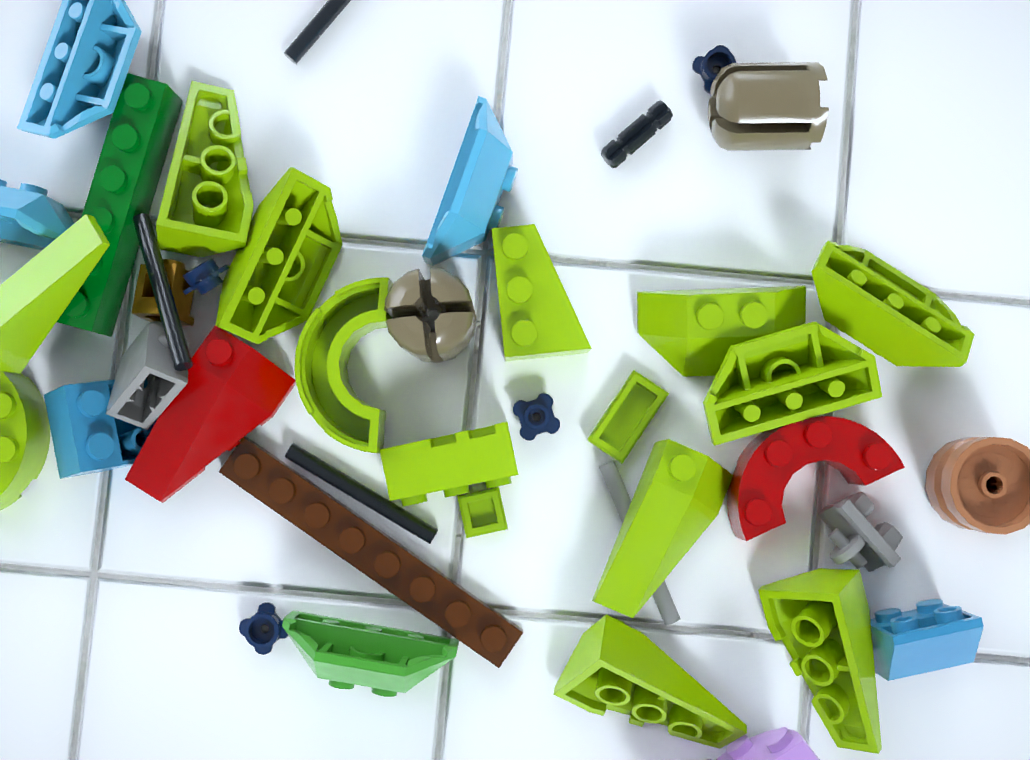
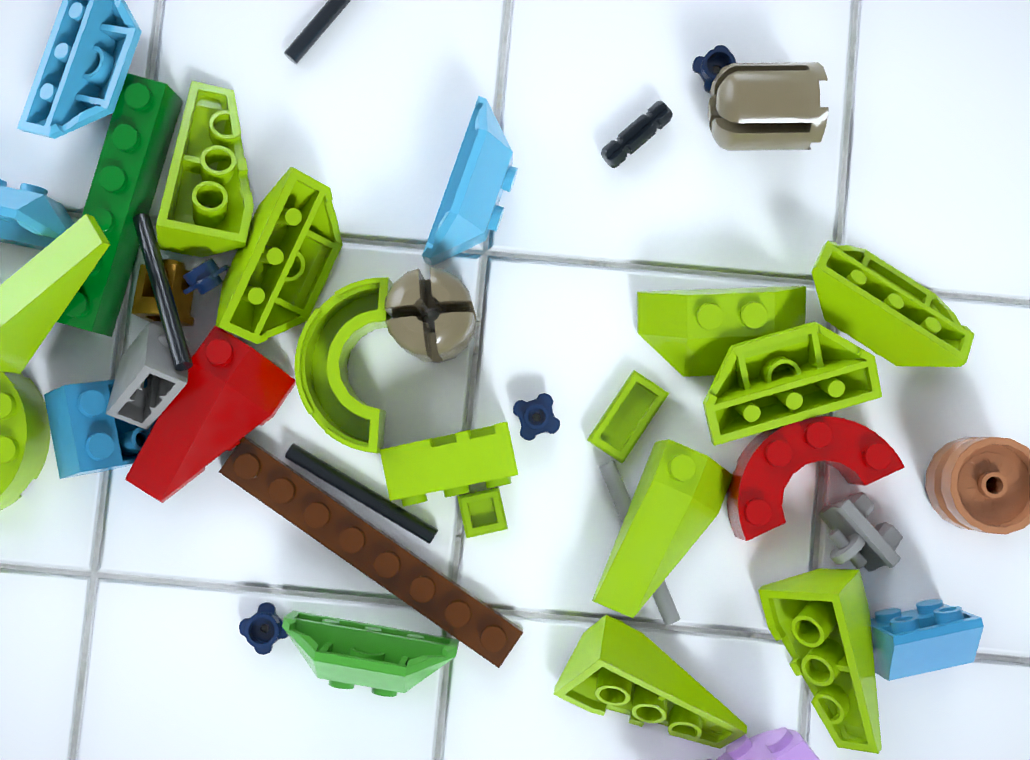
(532, 300): lime wedge -> none

